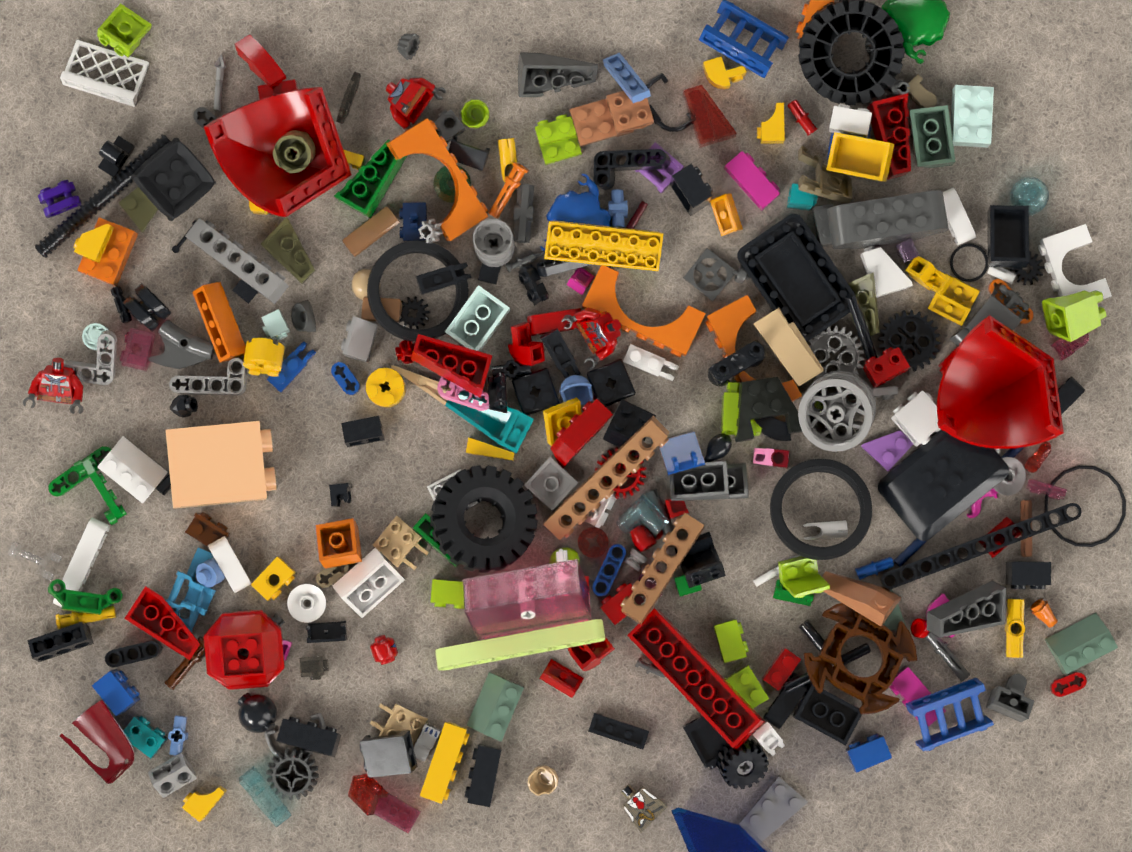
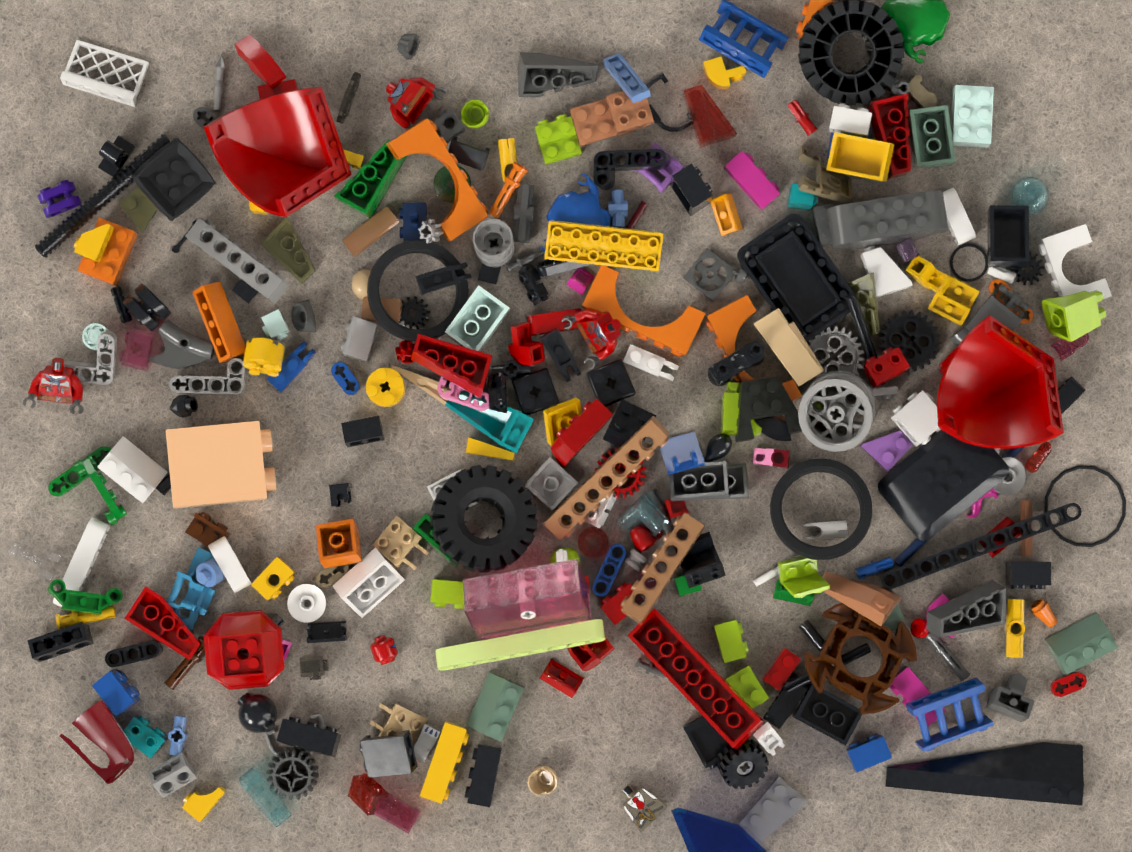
(123, 31): lime plate -> none
(289, 160): olive brick -> none
(577, 387): medium blue helmet -> none
(618, 731): black plate -> none
(773, 129): yellow arch -> none
(1022, 772): none -> black wedge
(1053, 491): clear pink plate -> none

